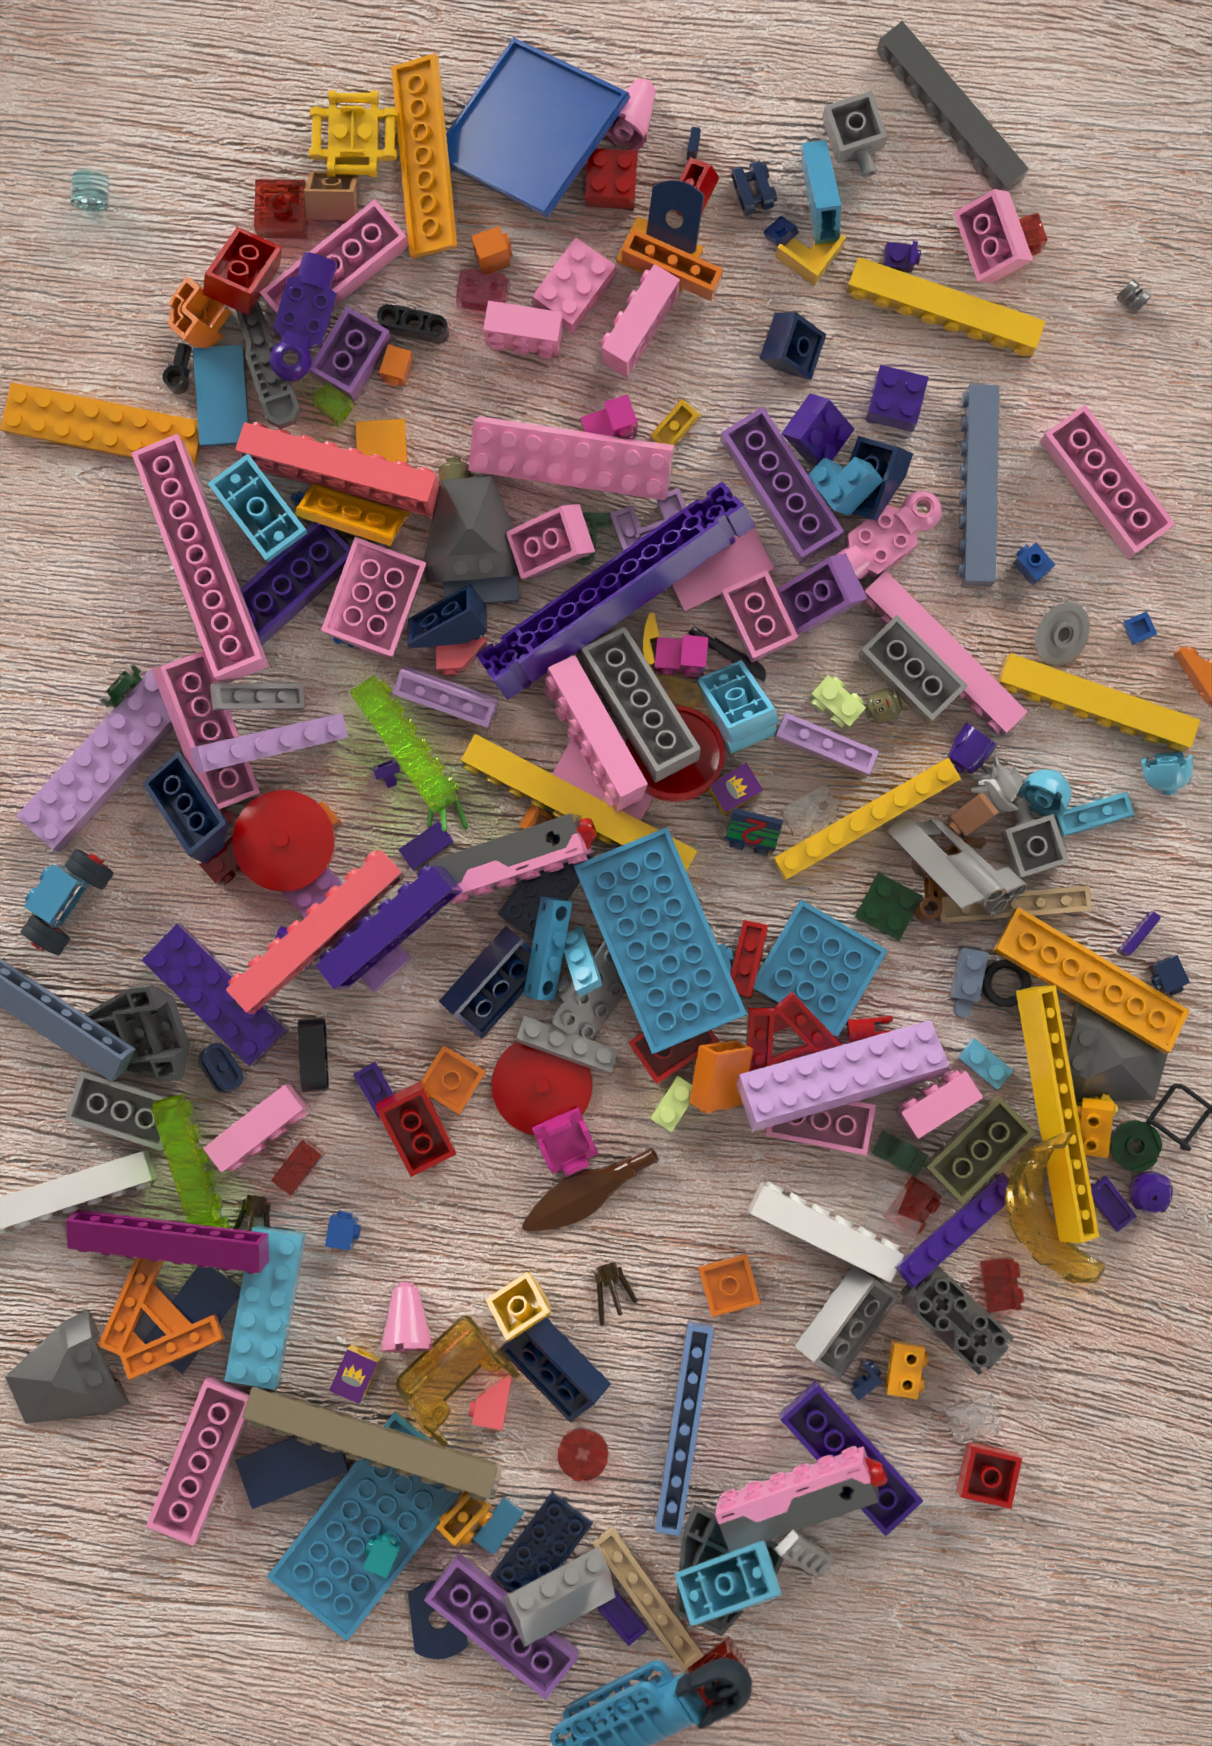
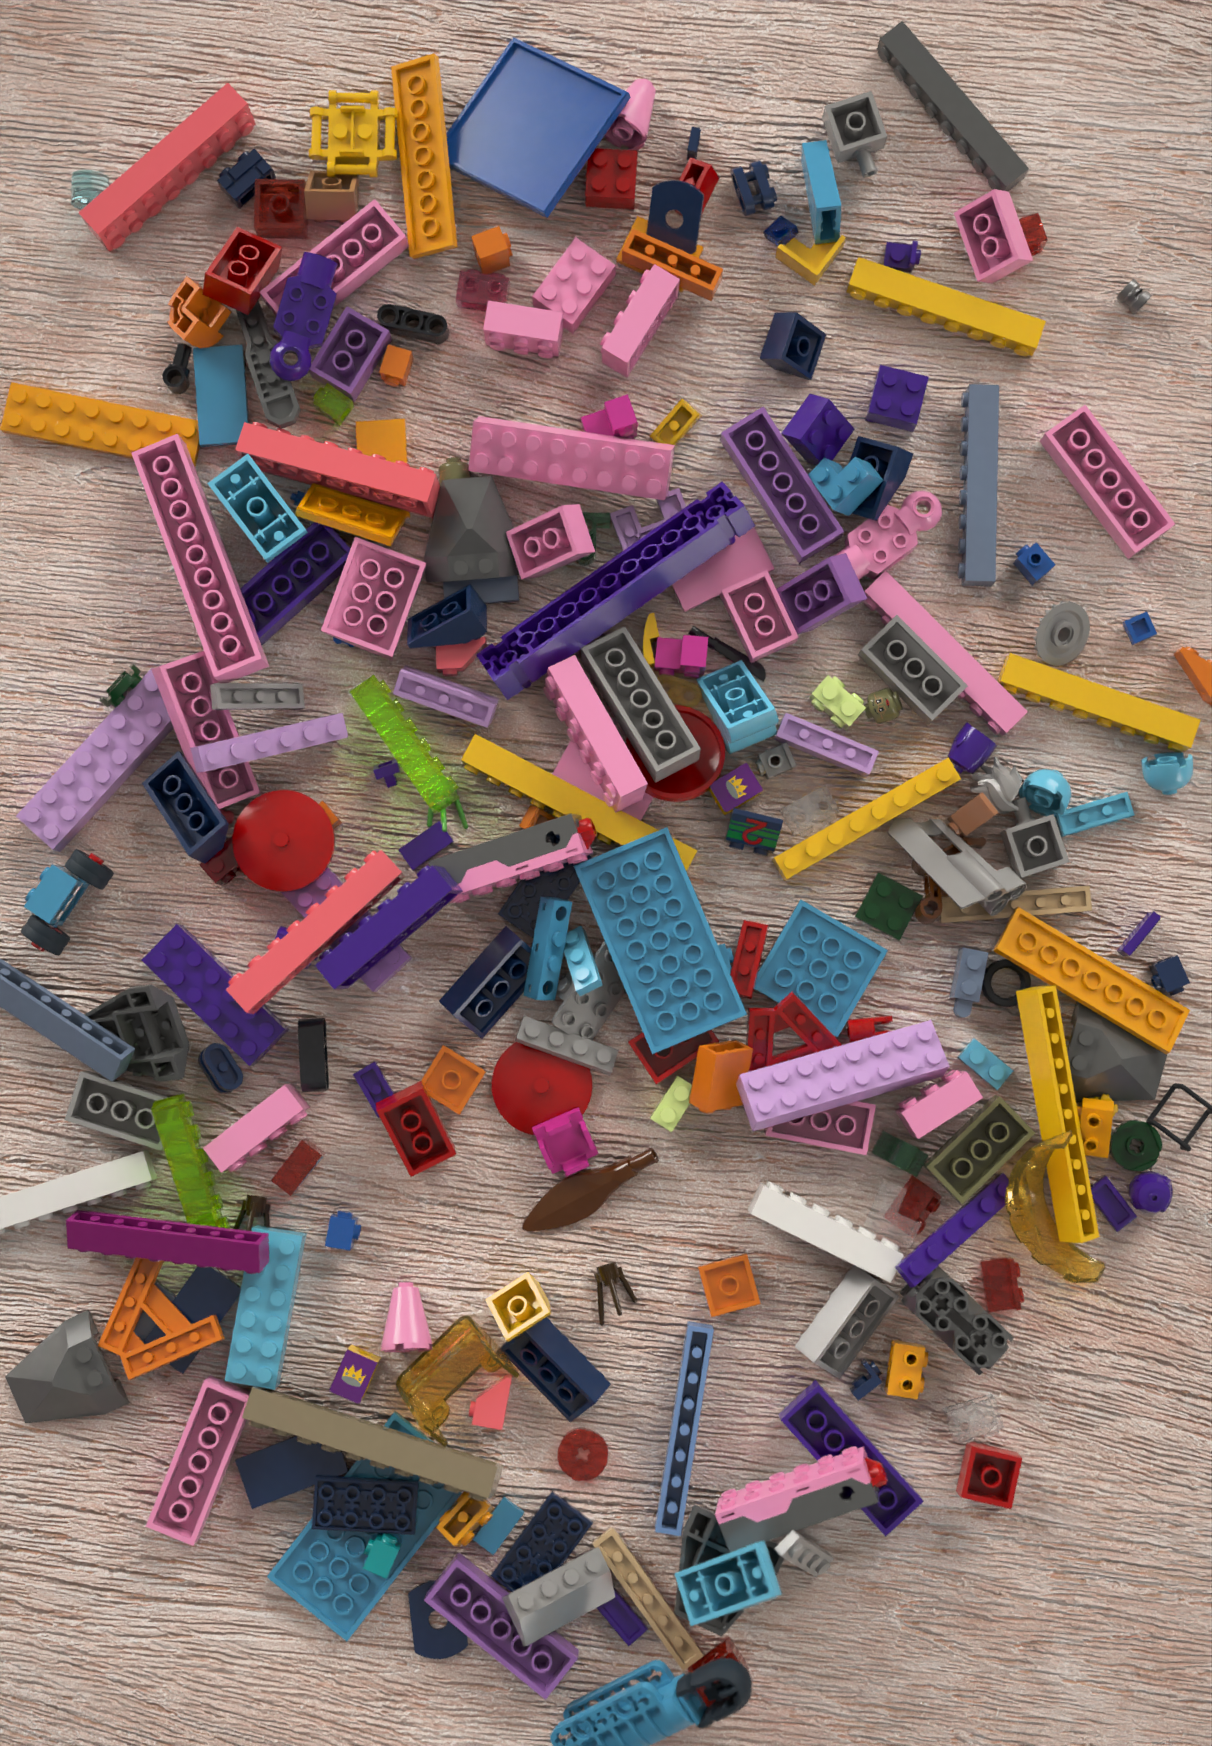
(168, 167): none -> coral brick
(239, 180): none -> dark blue brick
(365, 1504): none -> dark blue tile
(783, 754): none -> light grey brick

